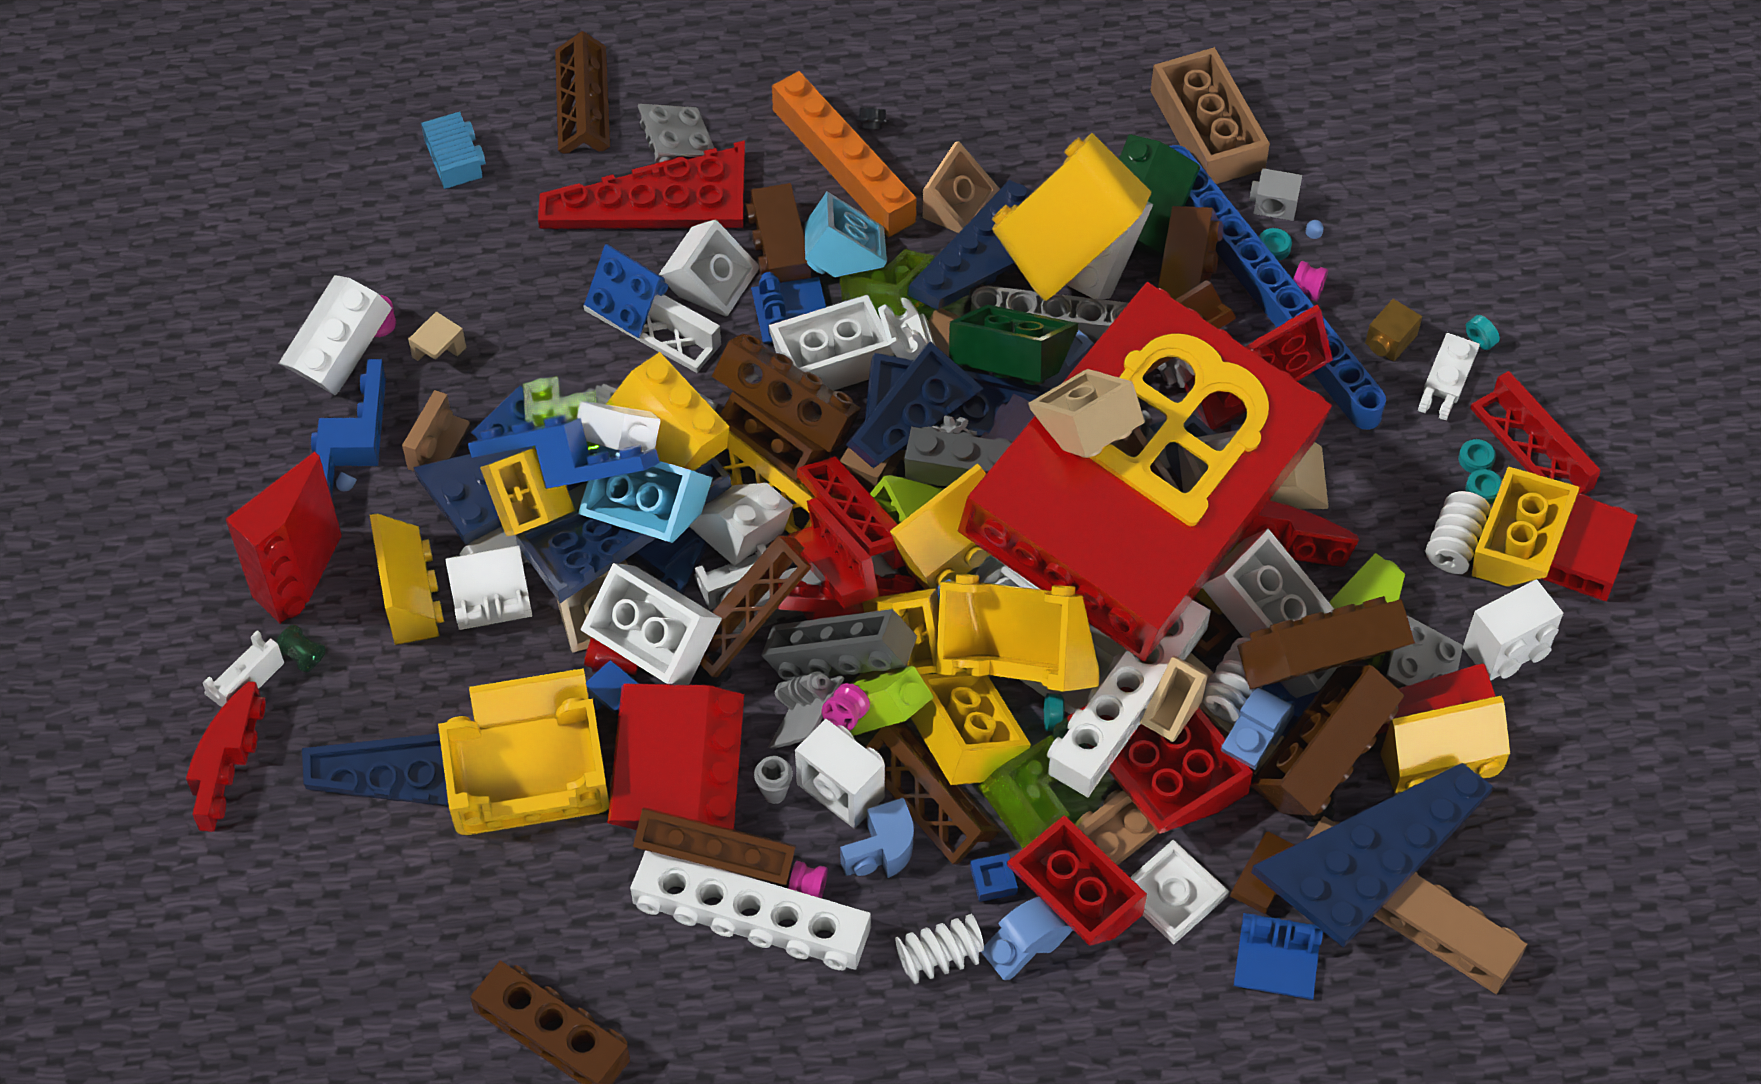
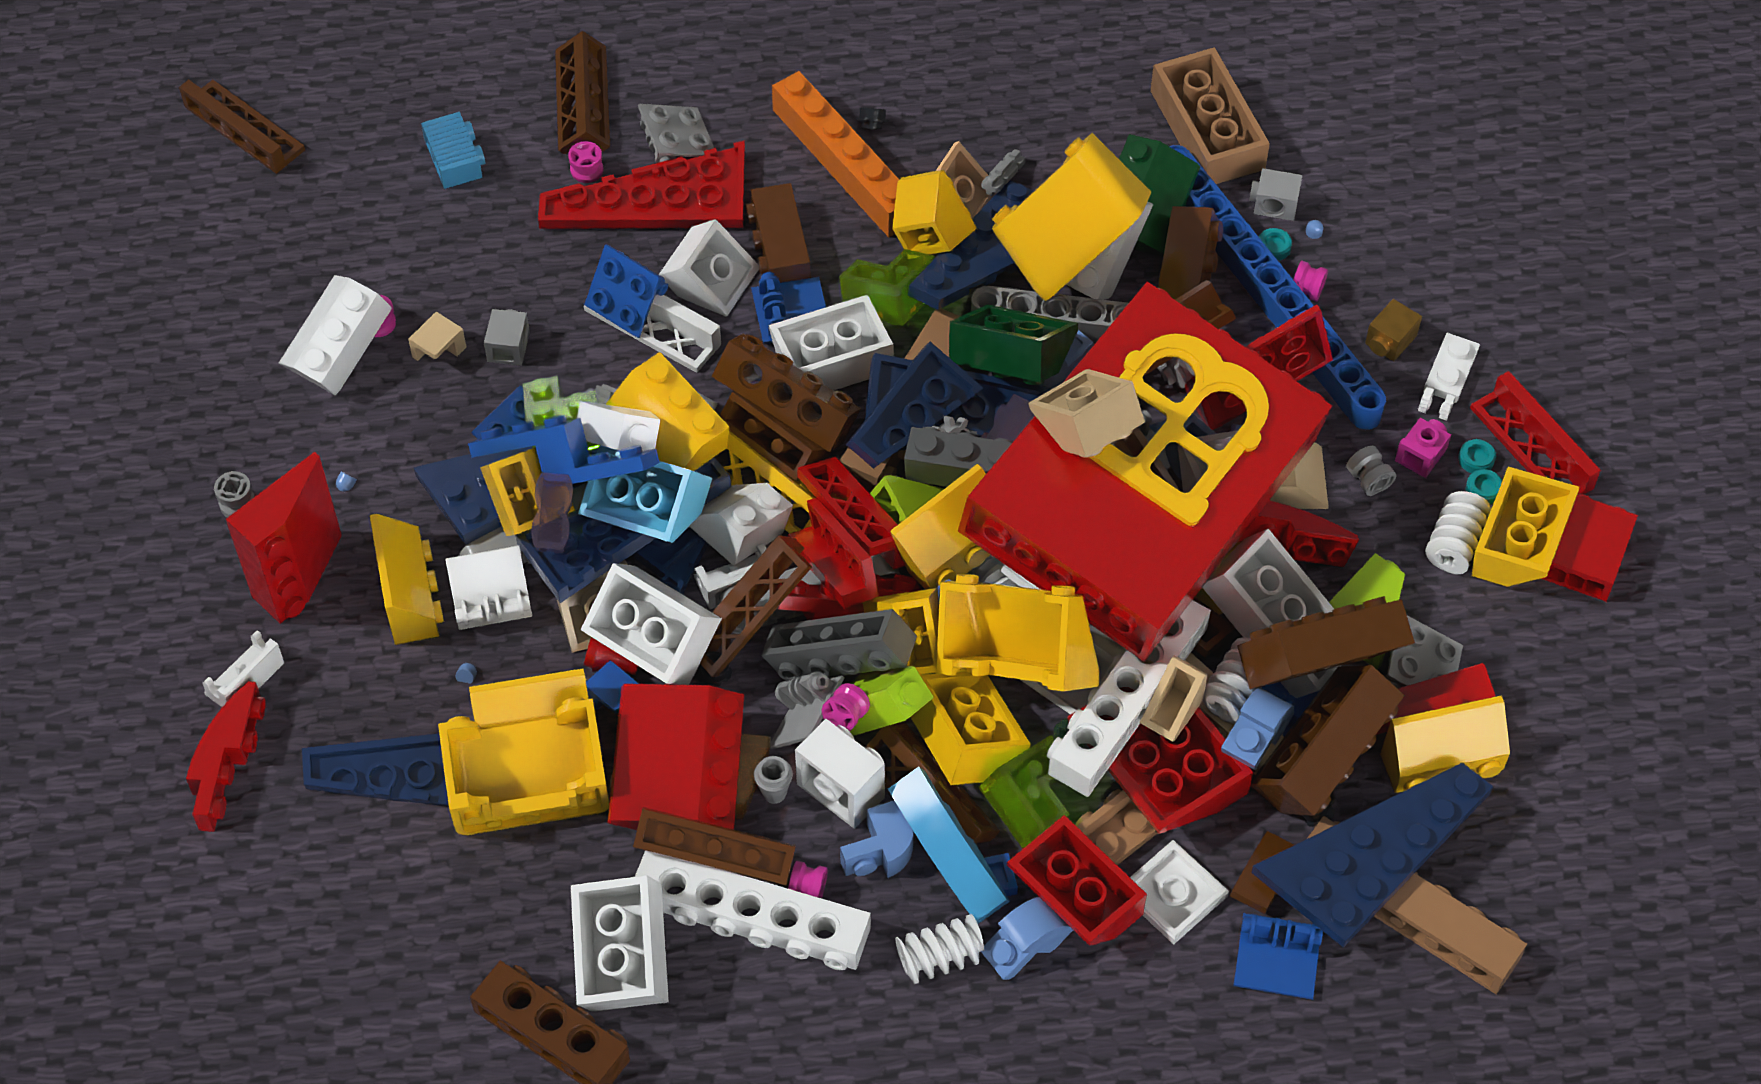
(232, 492): none -> light grey wheel
(240, 130): none -> reddish brown fence
(300, 648): clear green bush -> none
(354, 439): blue bracket -> none
(435, 433): medium nougat bracket -> none
(466, 673): none -> medium blue piece
(506, 337): none -> light grey brick
(553, 501): none -> brick
(579, 158): none -> dark pink wheel
(619, 943): none -> white brick
(752, 752): none -> clear orange slope
(843, 239): medium azure slope -> none
(907, 332): white hinge -> none
(930, 214): none -> yellow slope
(948, 845): none -> dark azure slope
(1003, 172): none -> light grey axle
(1053, 710): teal tile -> none
(1371, 471): none -> light grey wheel
(1428, 442): none -> dark pink brick
(1482, 331): teal tile -> none
(1513, 630): white brick -> none

